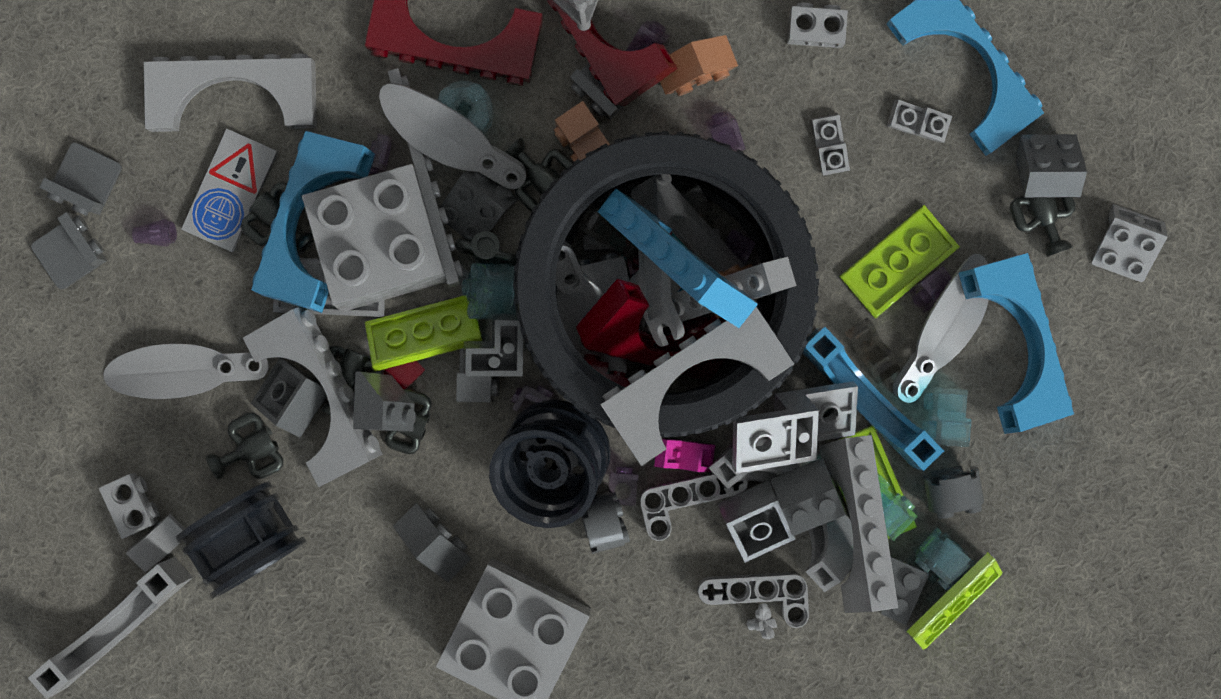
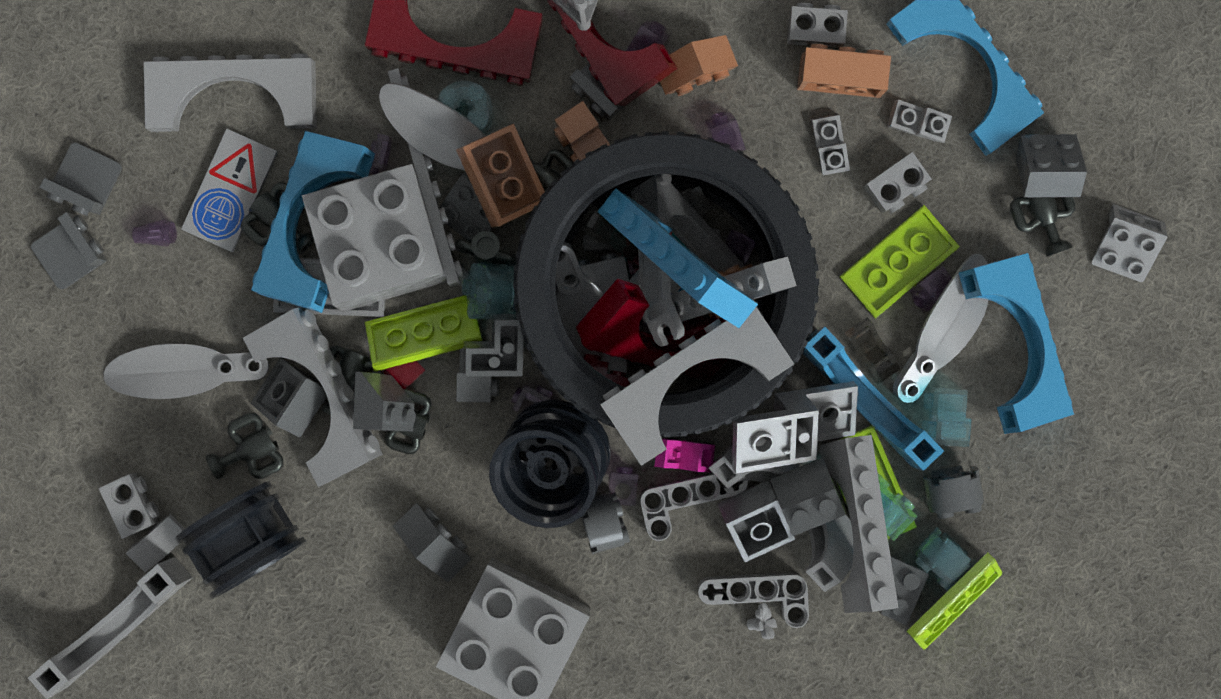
(501, 175): none -> nougat brick
(844, 71): none -> nougat brick
(895, 180): none -> light grey brick

